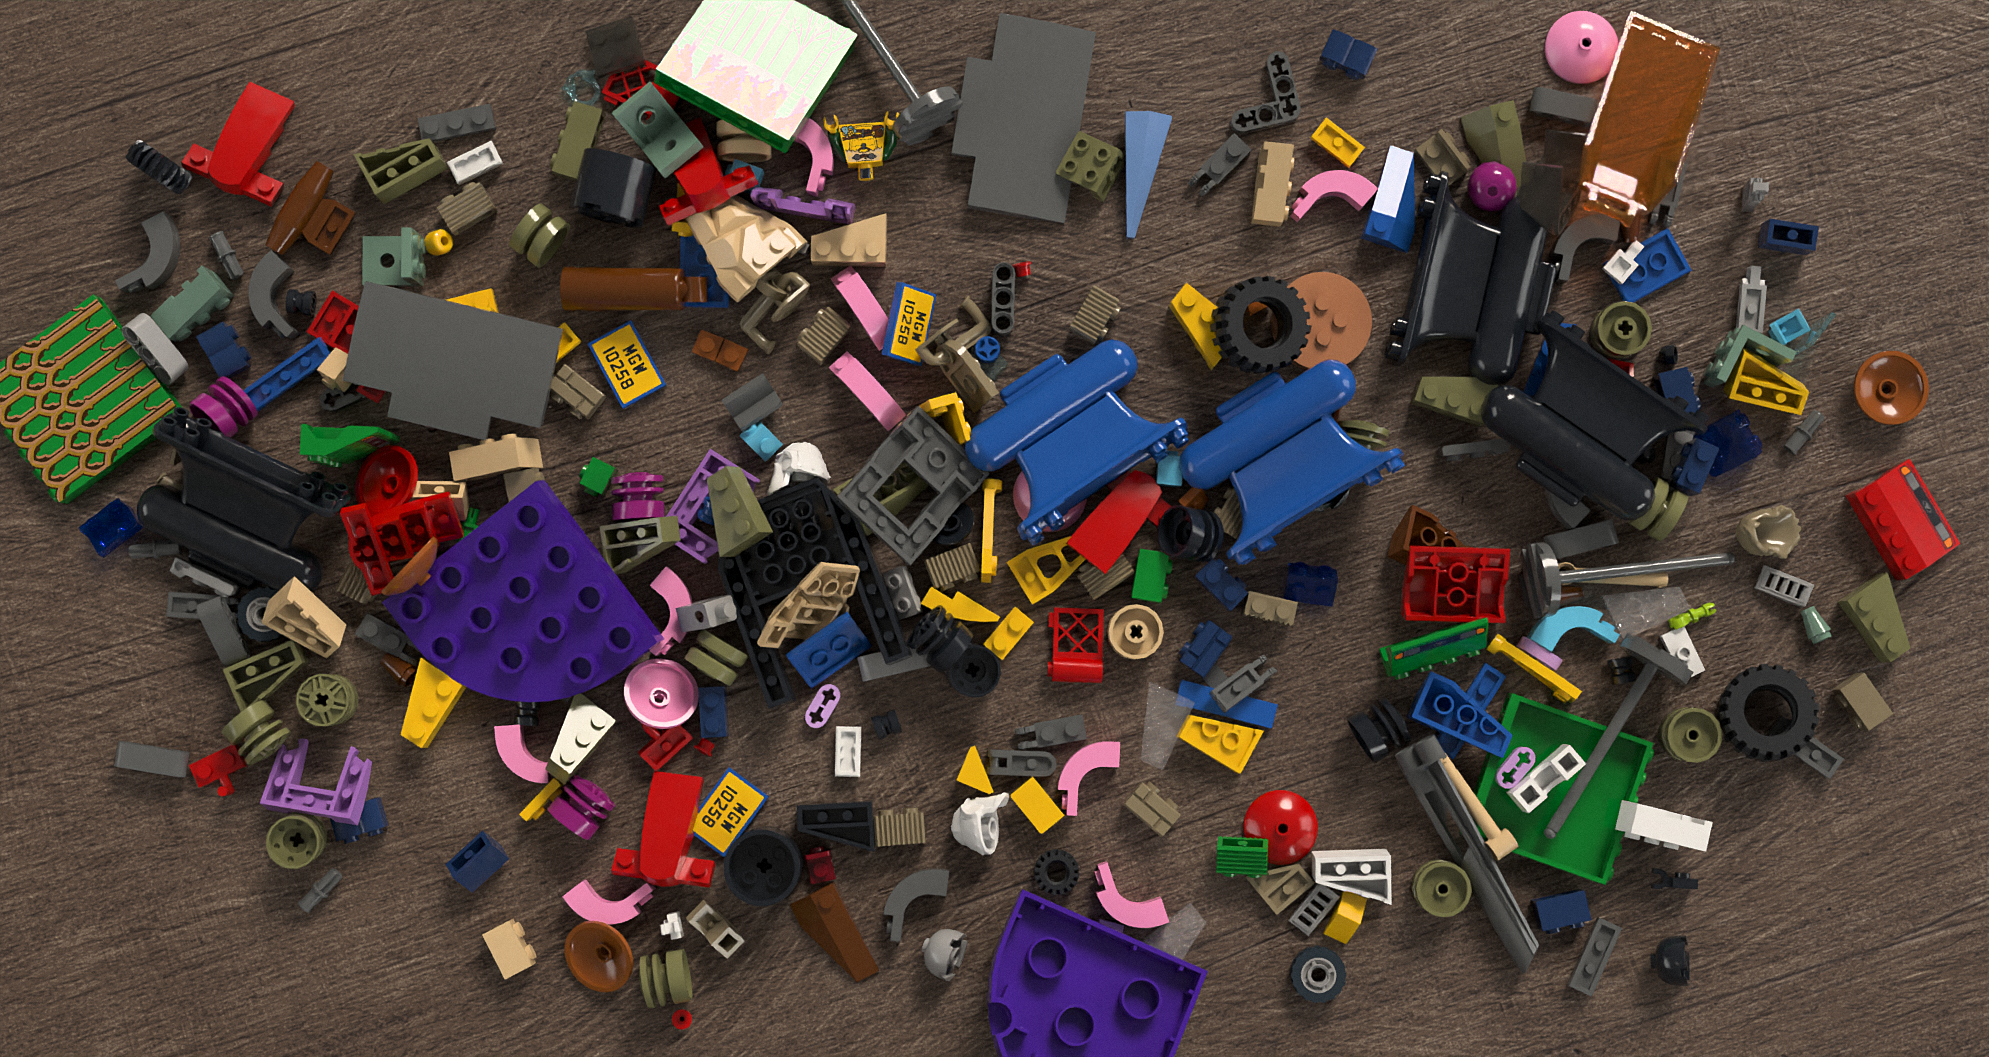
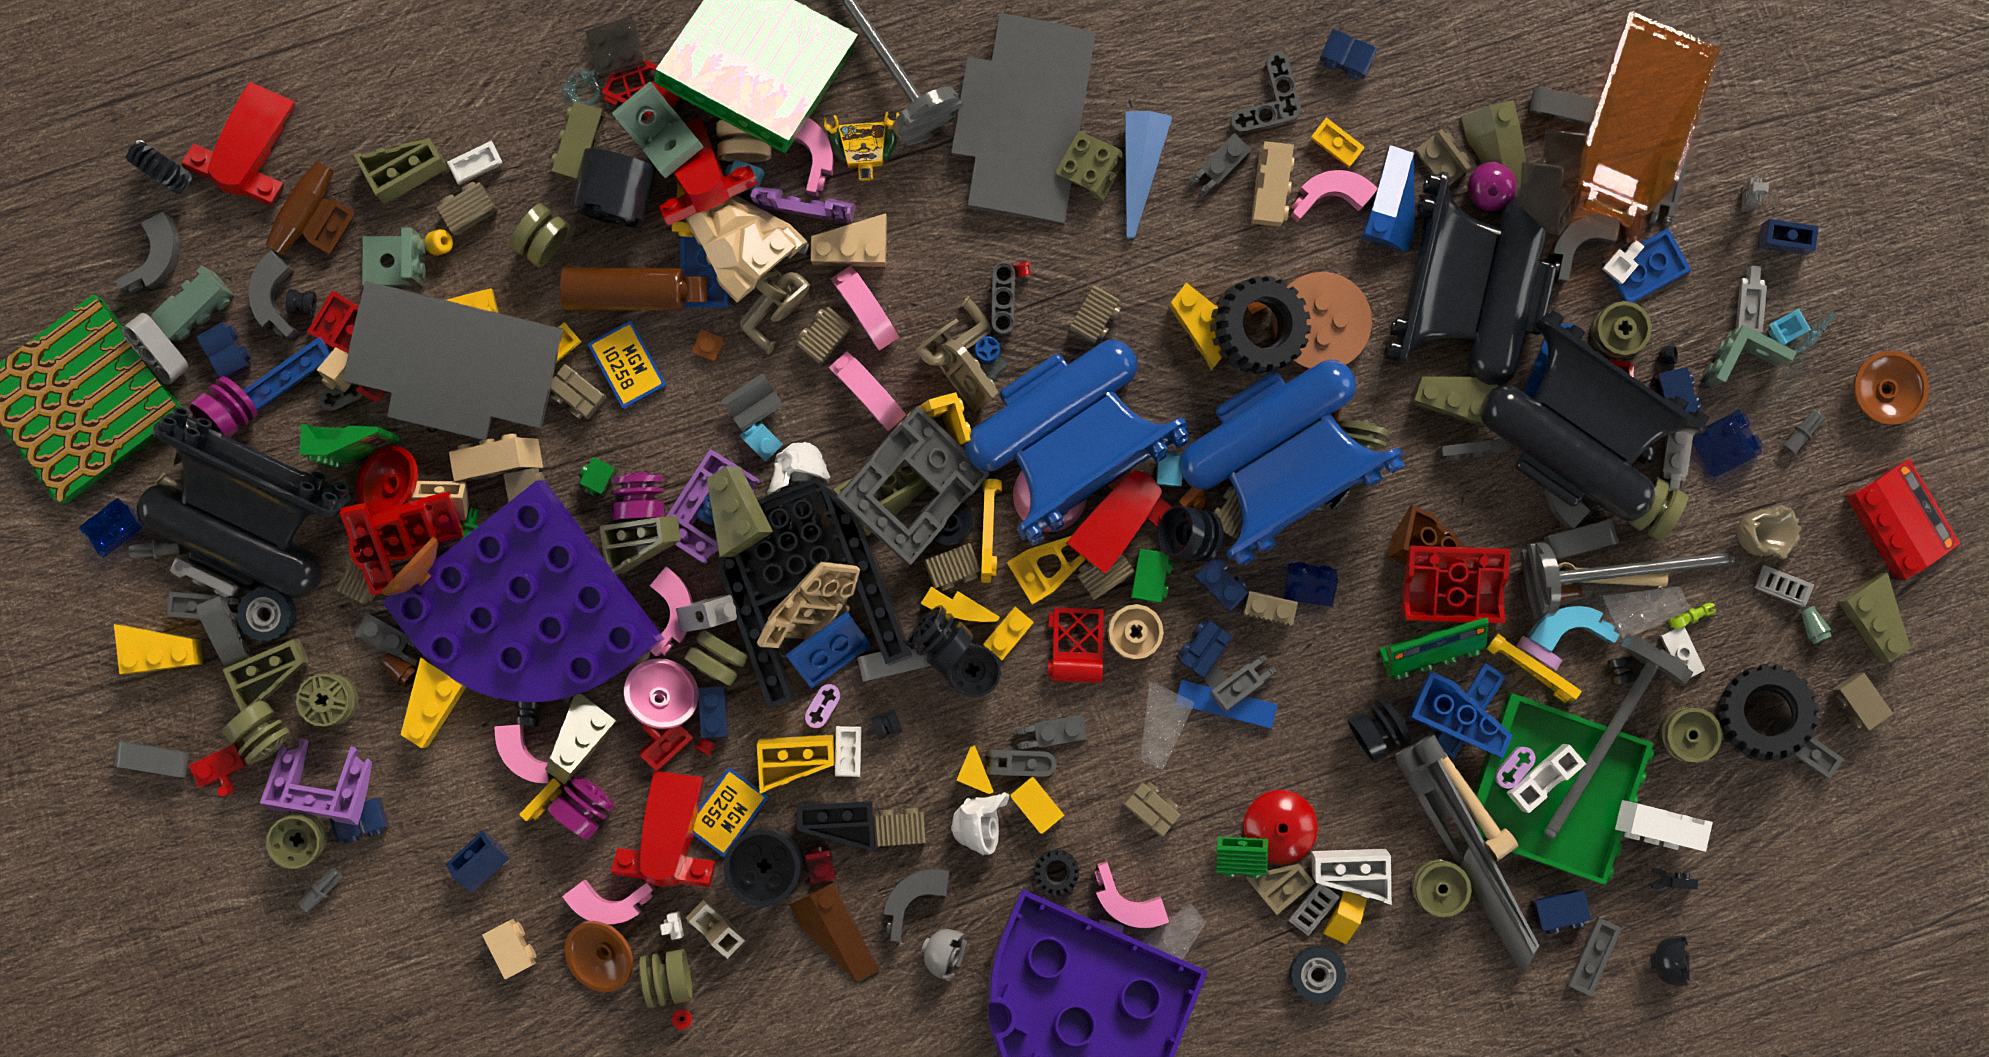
(150, 650): none -> yellow wedge
(226, 255): dark grey axle -> none
(304, 619): tan wedge -> none
(457, 123): dark grey plate -> none
(731, 355): dark orange plate -> none
(791, 758): none -> yellow wedge
(902, 592): light grey bracket -> none
(908, 323): tile -> none
(1087, 758): bright pink arch -> none
(1220, 740): yellow wing -> none
(1572, 59): bright pink dish -> none
(1693, 467): dark blue brick -> none
(1765, 385): yellow wedge -> none

